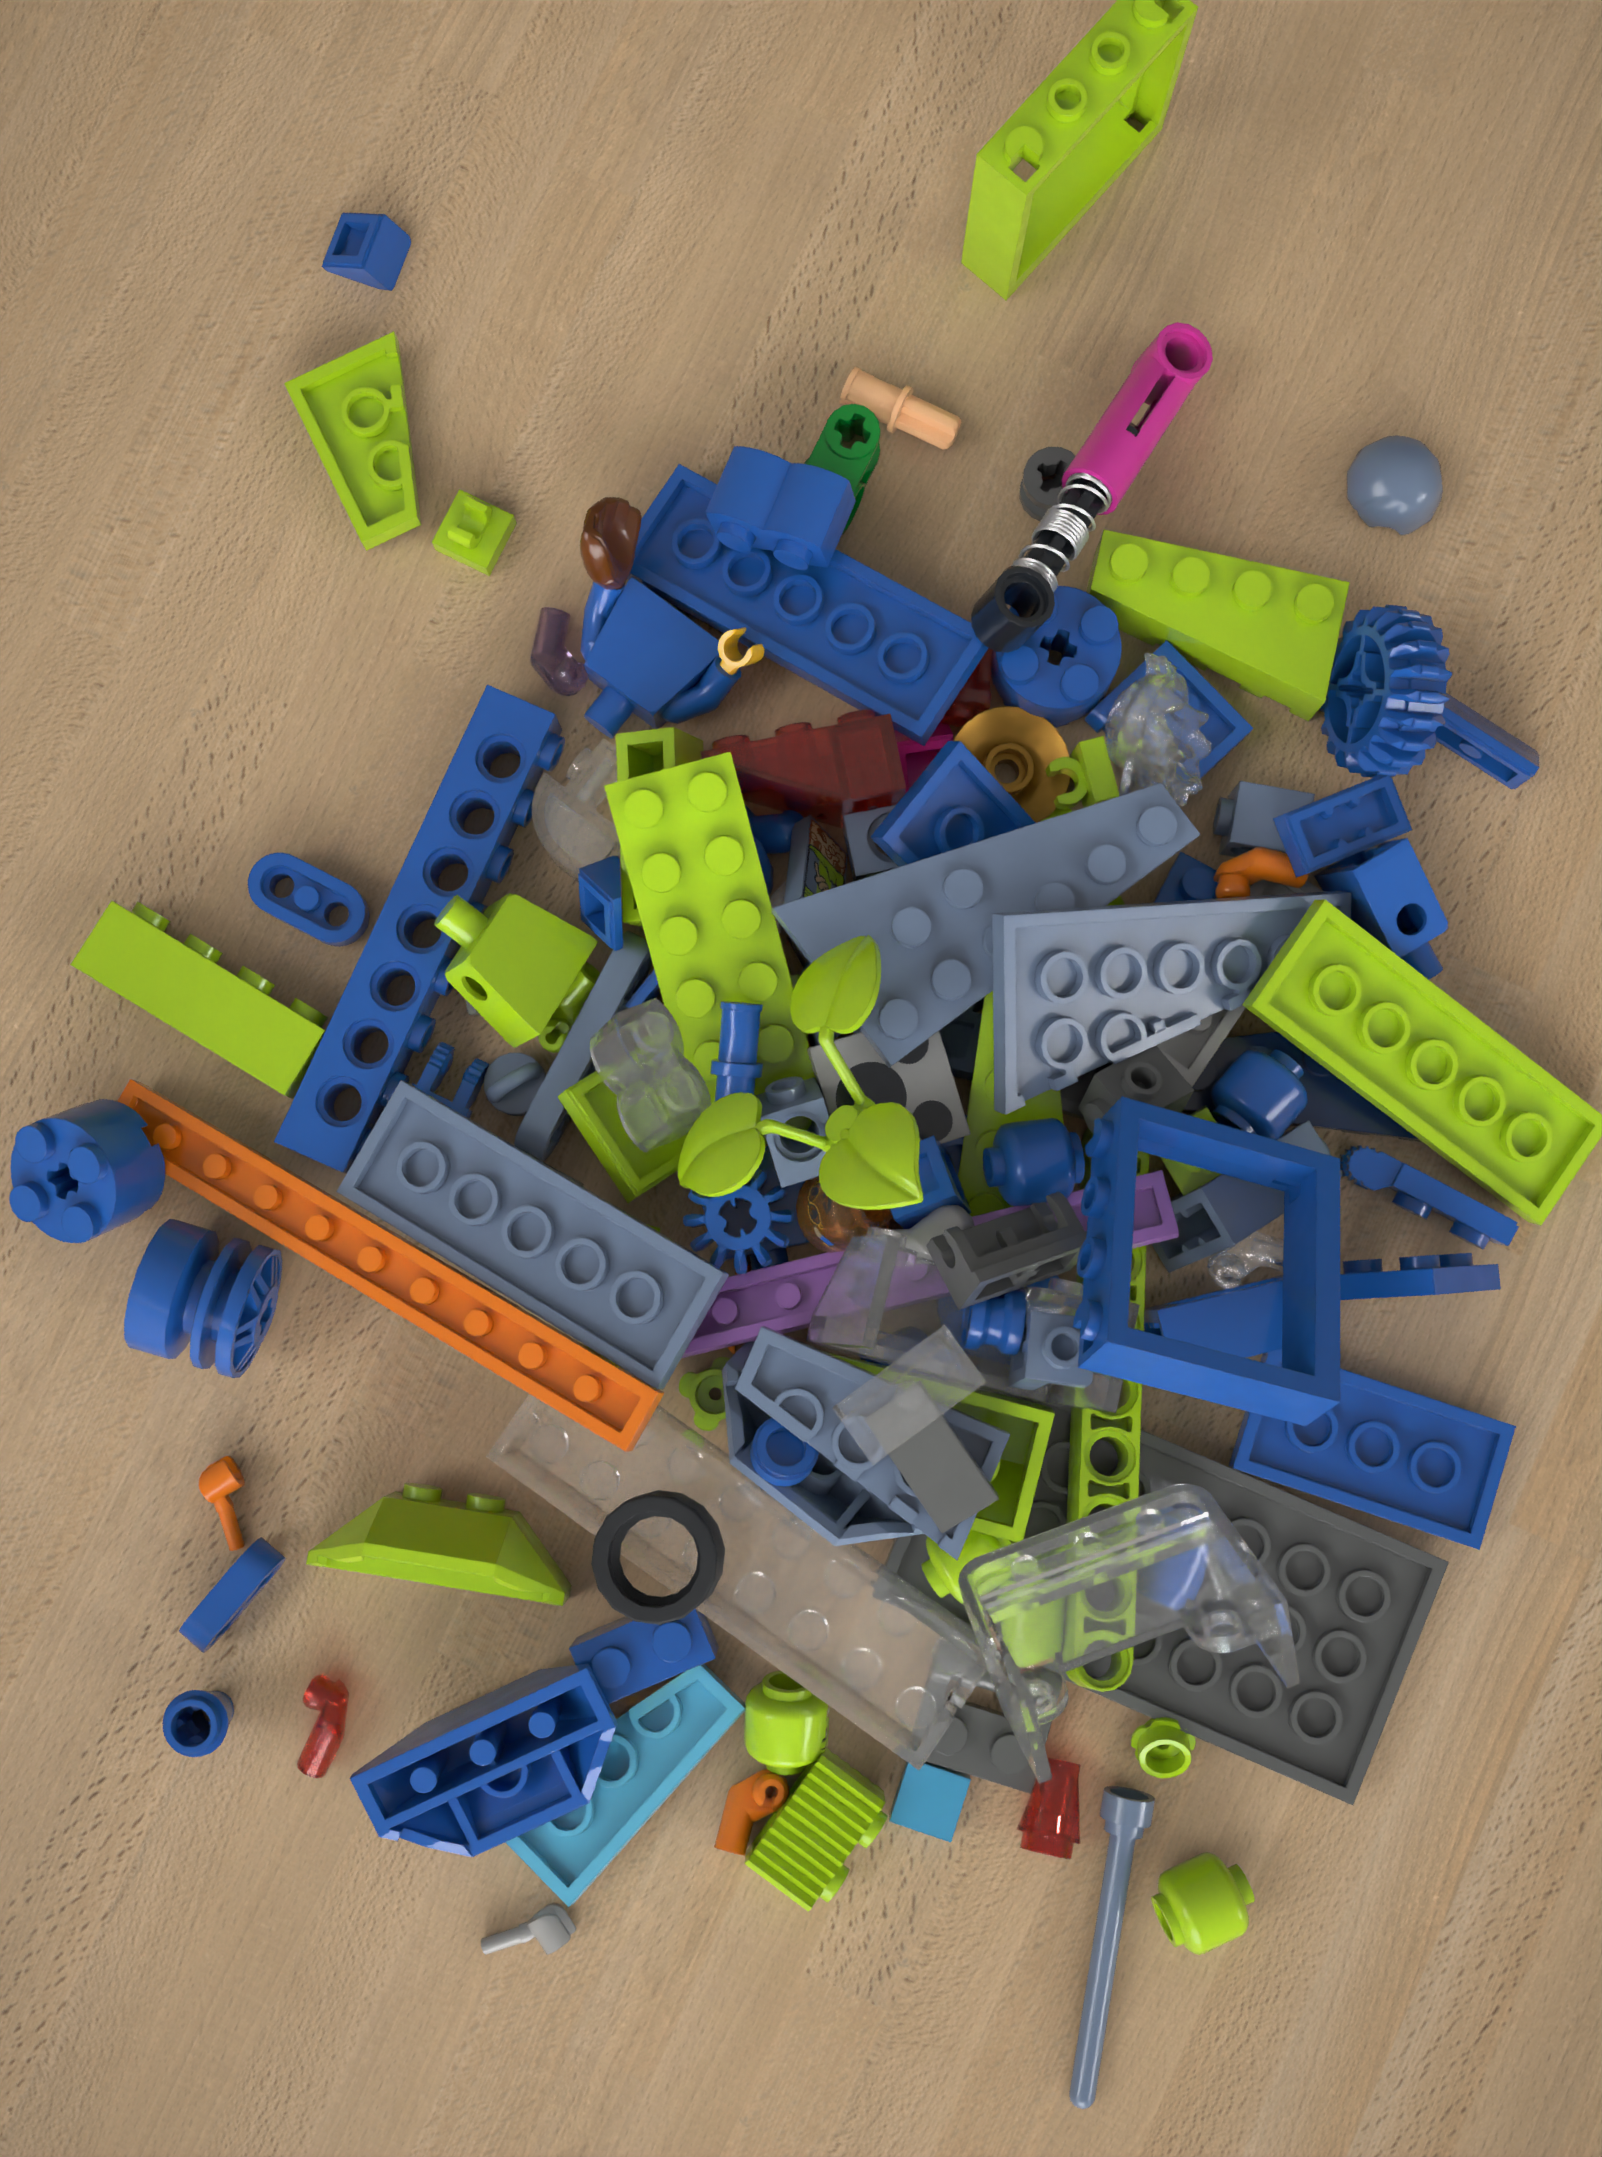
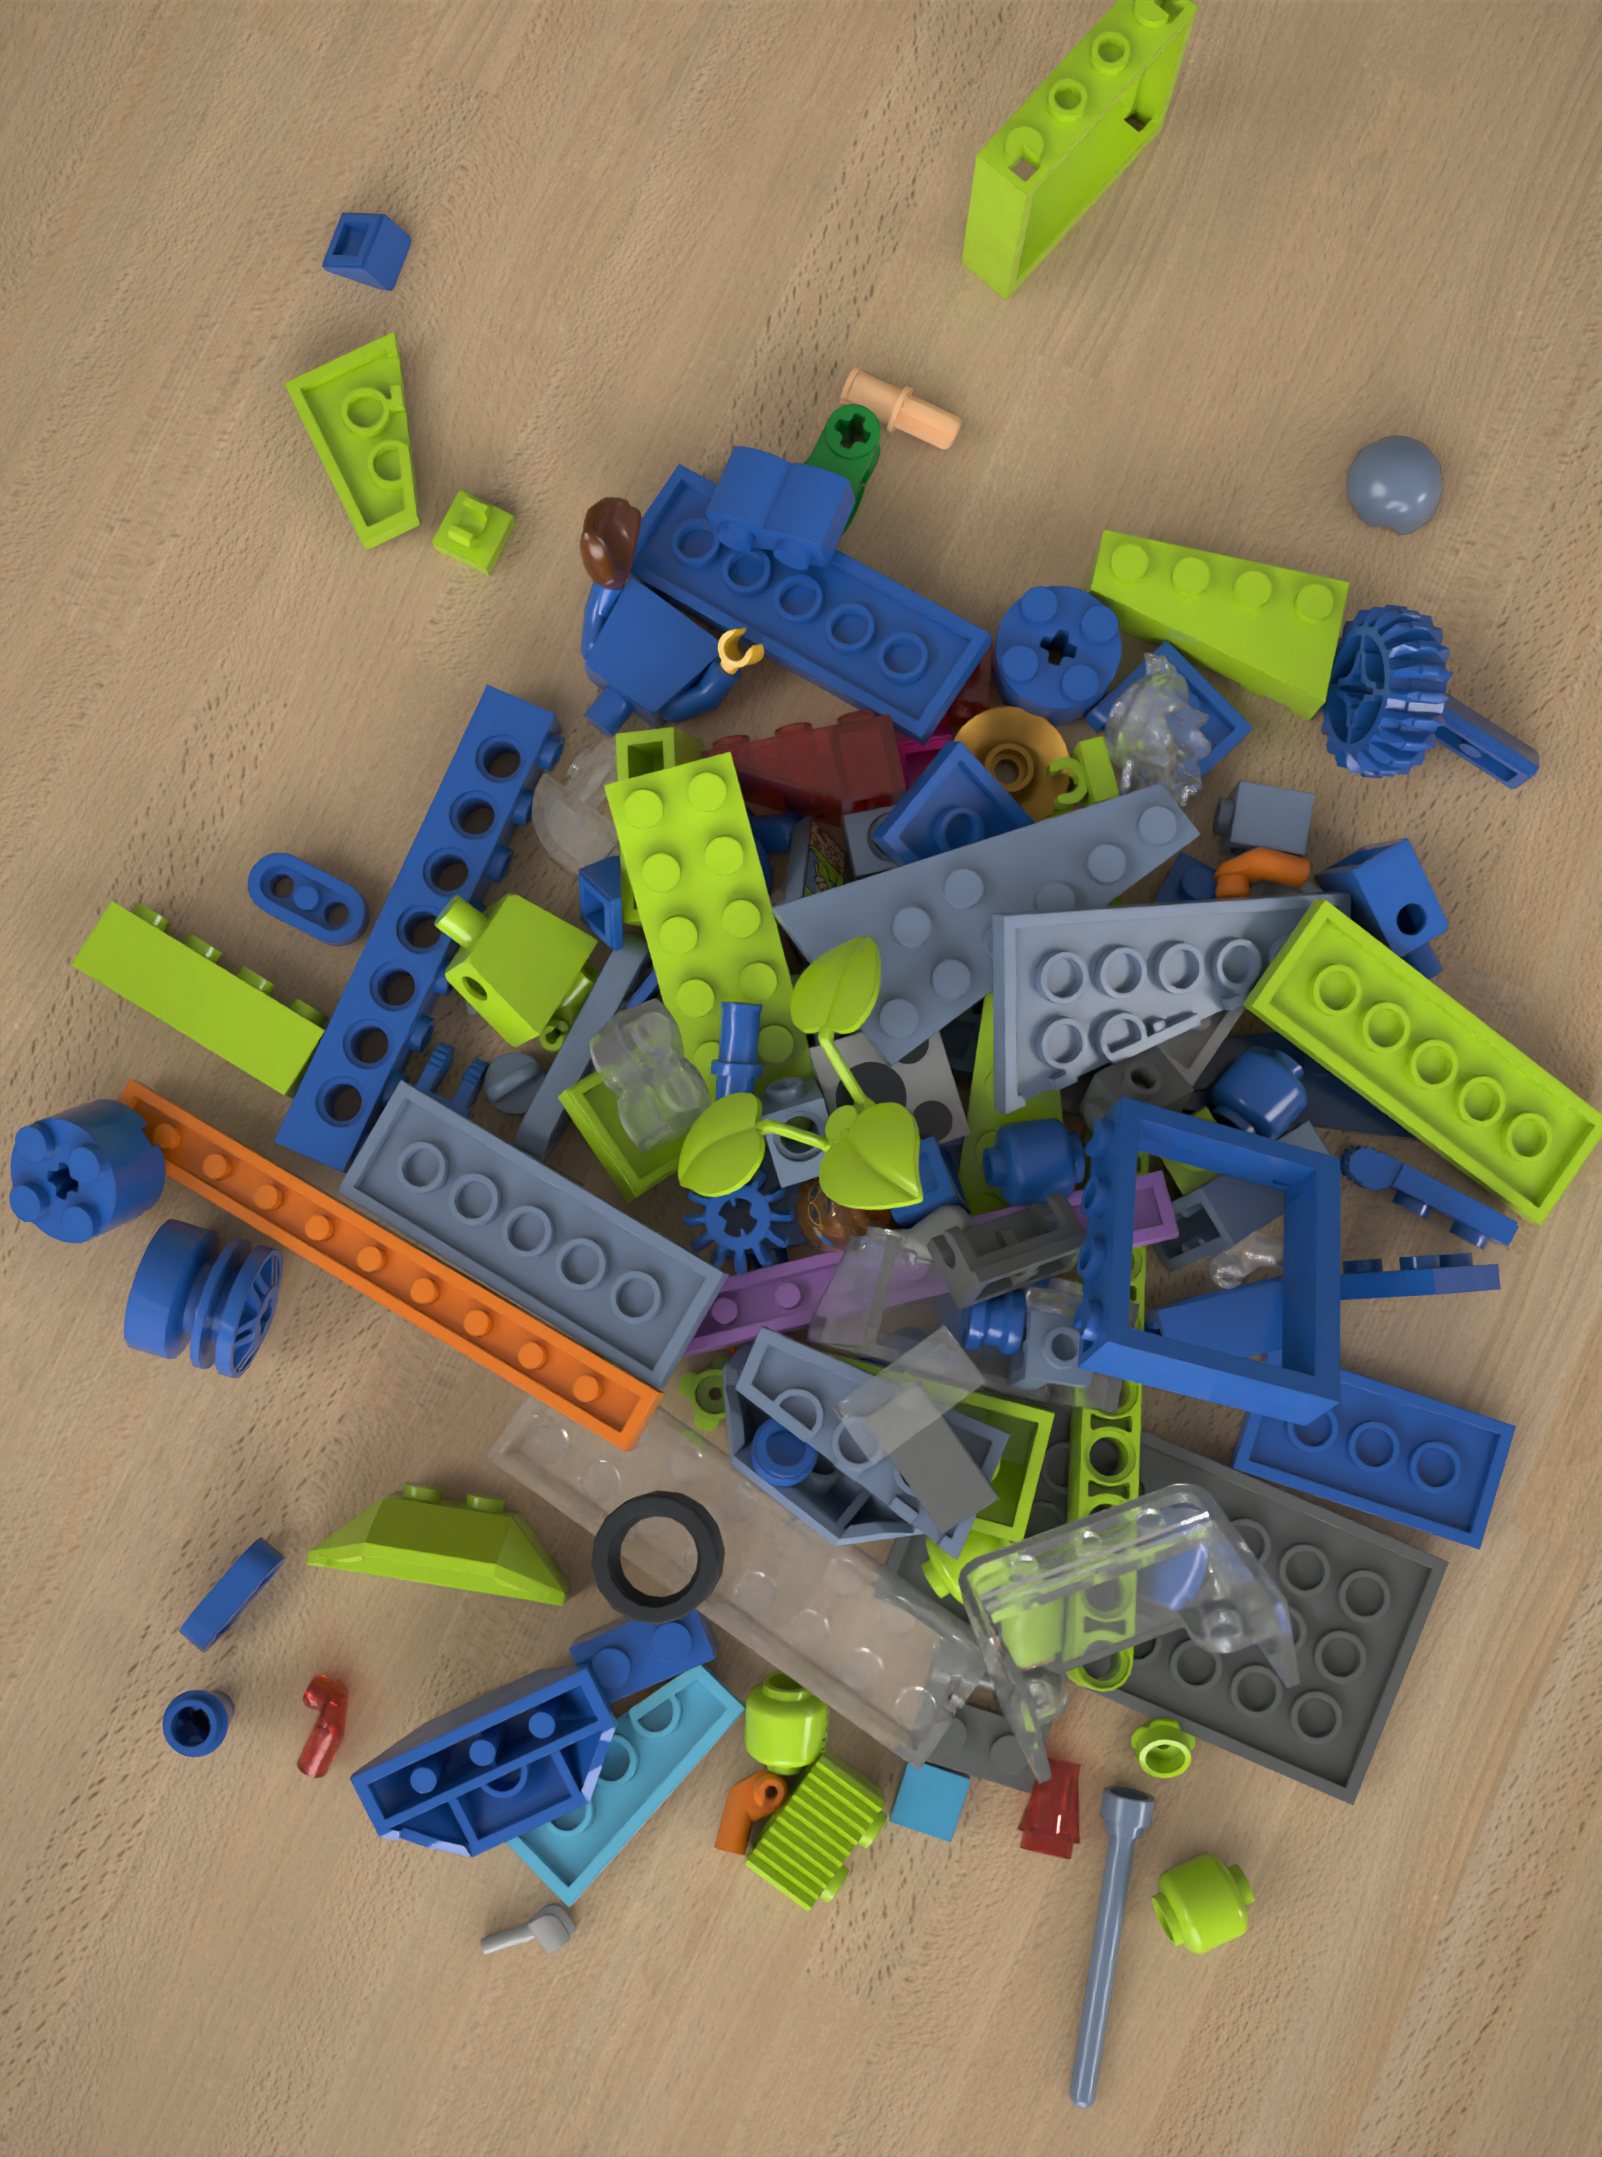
(216, 1485): orange hand -> none
(550, 656): clear purple arm -> none
(1041, 495): dark grey wheel -> none
(1093, 485): piece -> none
(1342, 824): blue plate -> none

